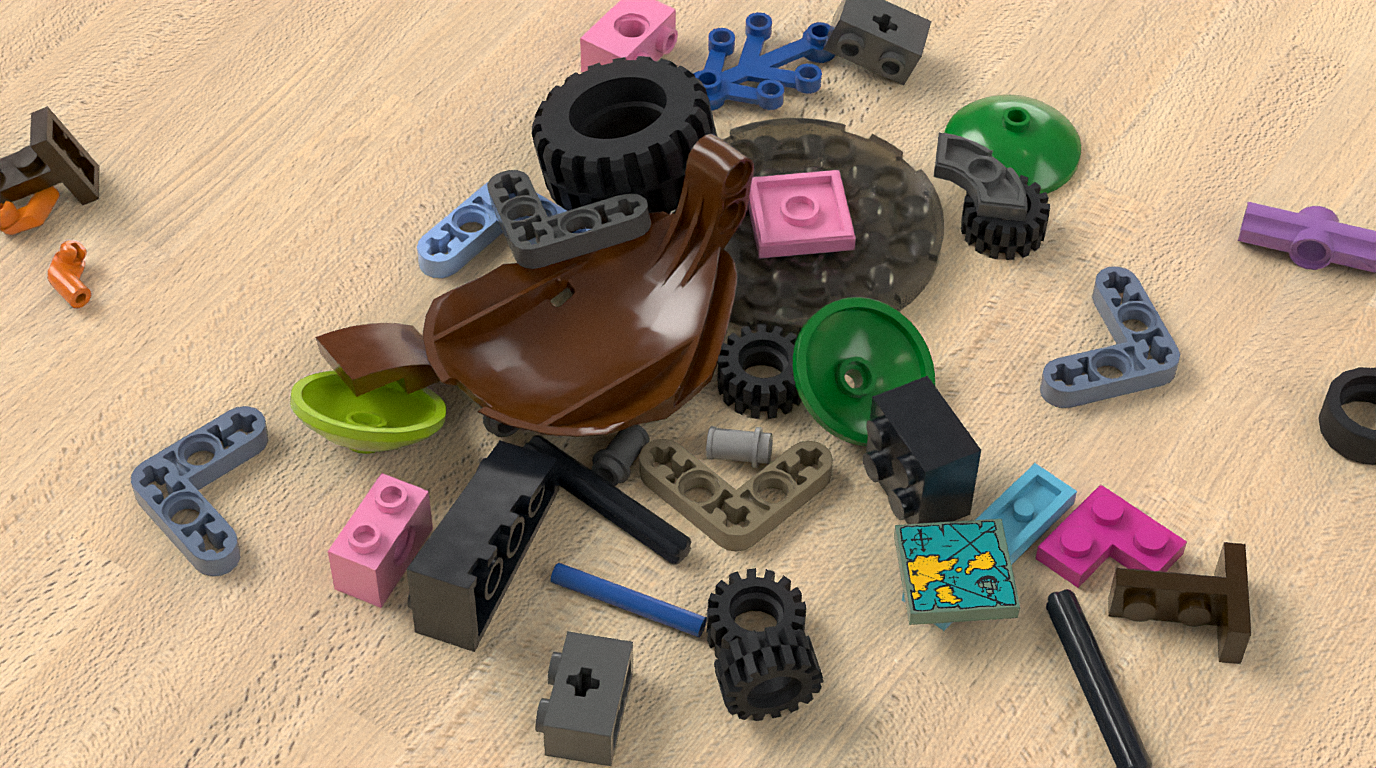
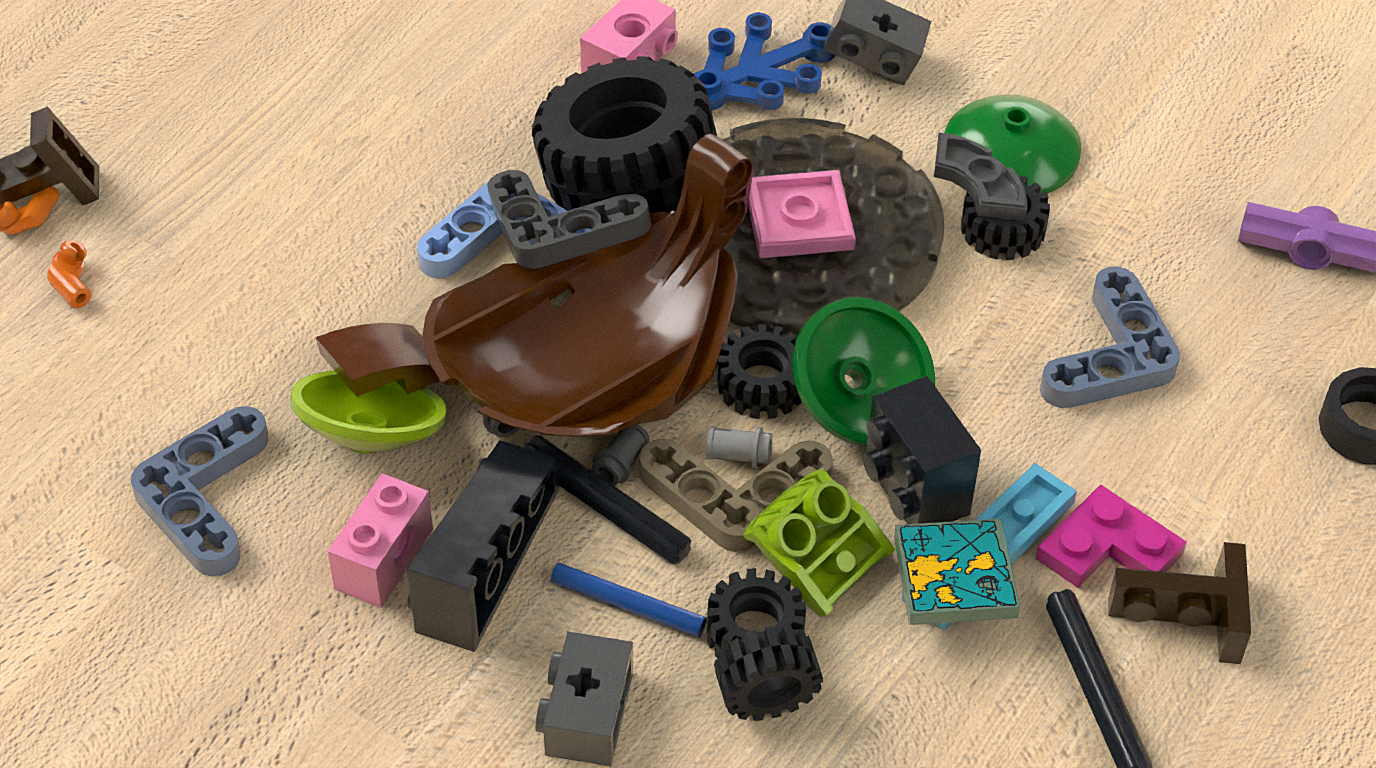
(819, 539): none -> lime slope

